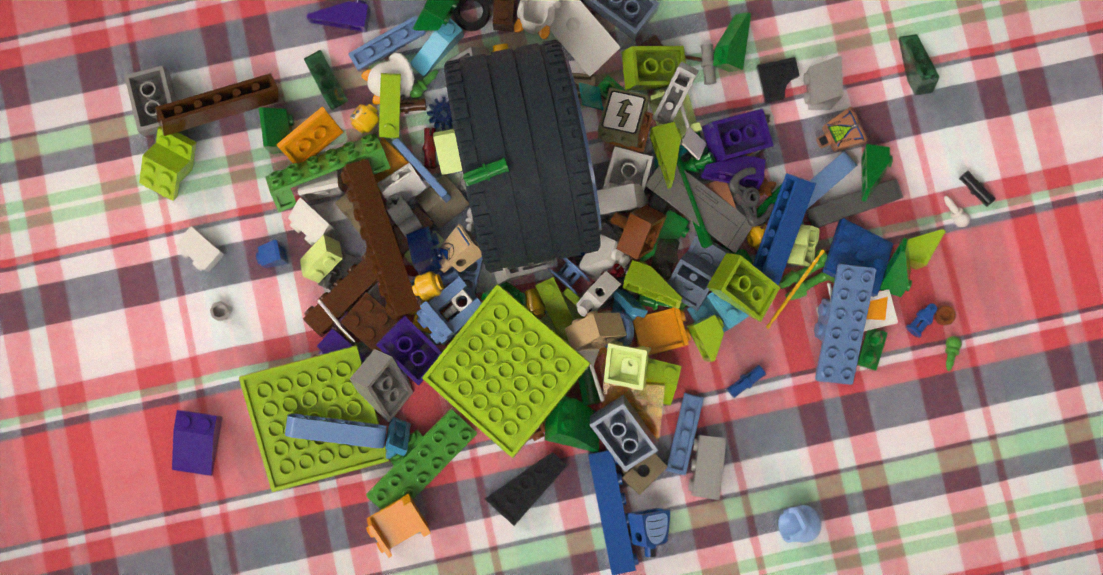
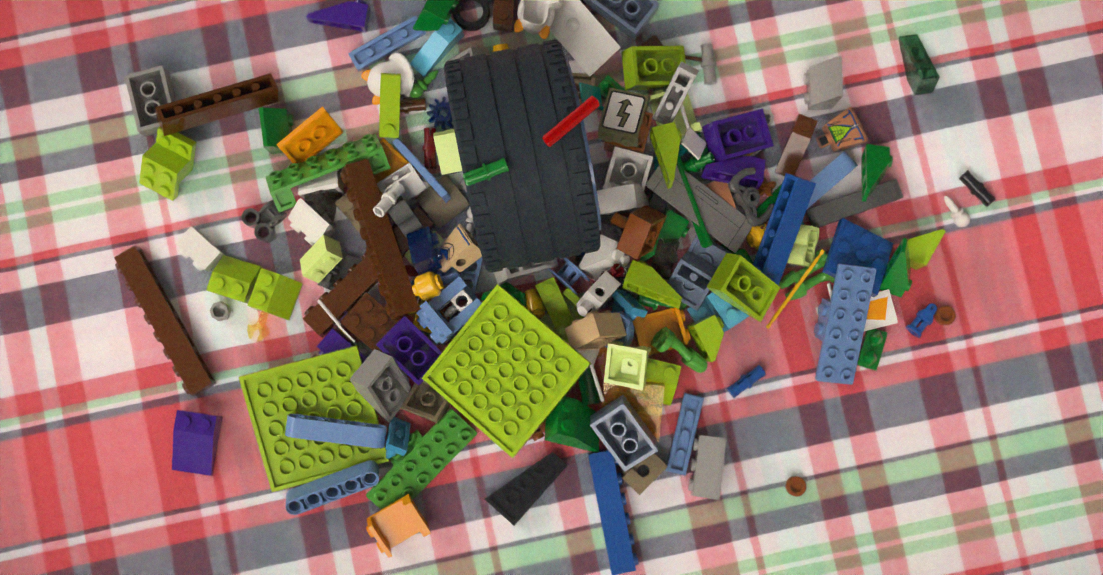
(164, 320): none -> reddish brown brick
(233, 279): none -> lime slope
(260, 324): none -> clear yellow bar
(264, 220): none -> dark grey piece
(272, 254): blue slope -> none
(275, 294): none -> lime slope
(324, 201): none -> clear smoke tile
(325, 80): clear green slope -> none
(325, 494): none -> medium blue beam
(364, 118): yellow head -> none
(388, 199): none -> white pin
(425, 402): none -> dark tan slope
(570, 121): none -> red axle
(649, 529): blue torso -> none
(666, 338): none -> bright green piece
(732, 45): green slope -> none
(775, 78): black tile -> none
(795, 486): none -> dark orange tile
(796, 145): none -> reddish brown slope
(799, 524): light blue hair -> none
(953, 346): bright green bar -> none

